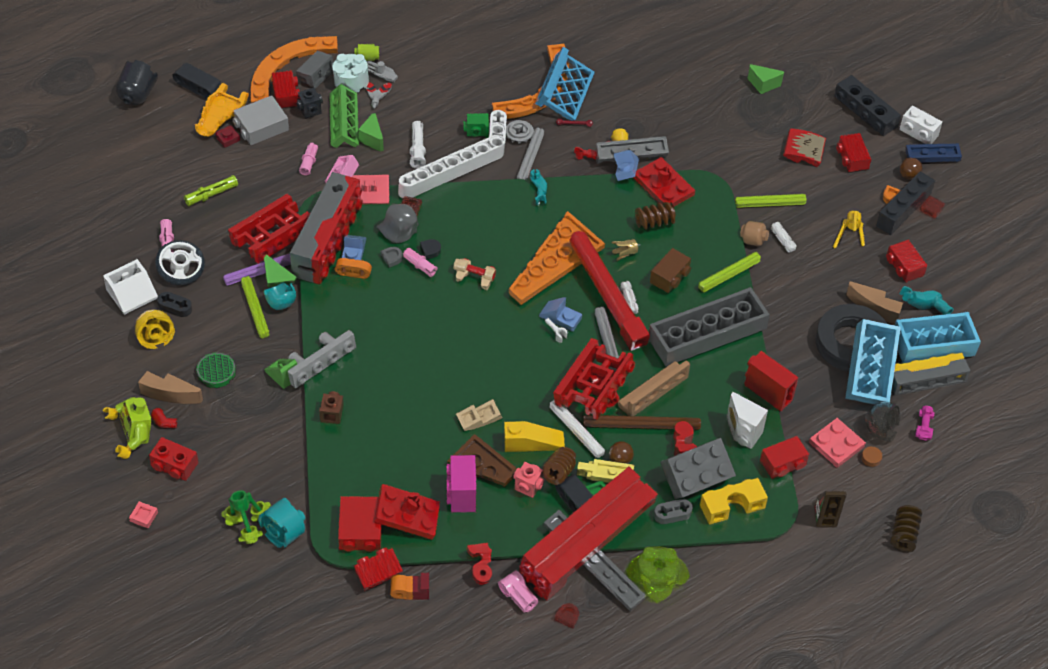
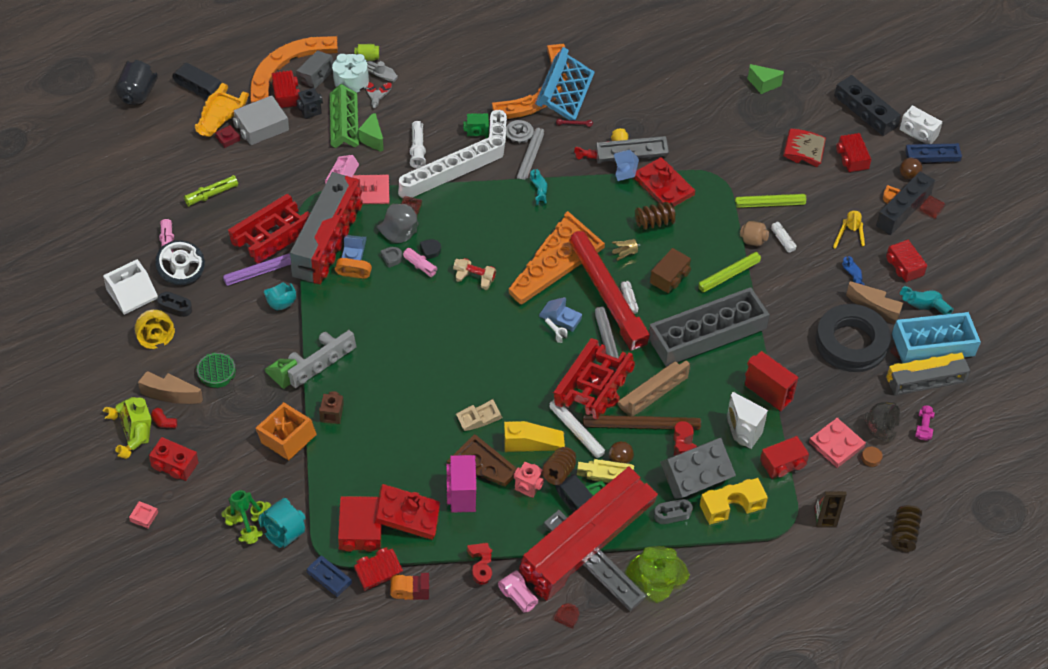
(255, 307): lime axle -> none
(276, 273): bright green slope -> none
(286, 431): none -> orange brick
(308, 159): bright pink axle -> none
(329, 576): none -> dark blue plate
(853, 269): none -> blue arm
(873, 362): medium azure brick -> none

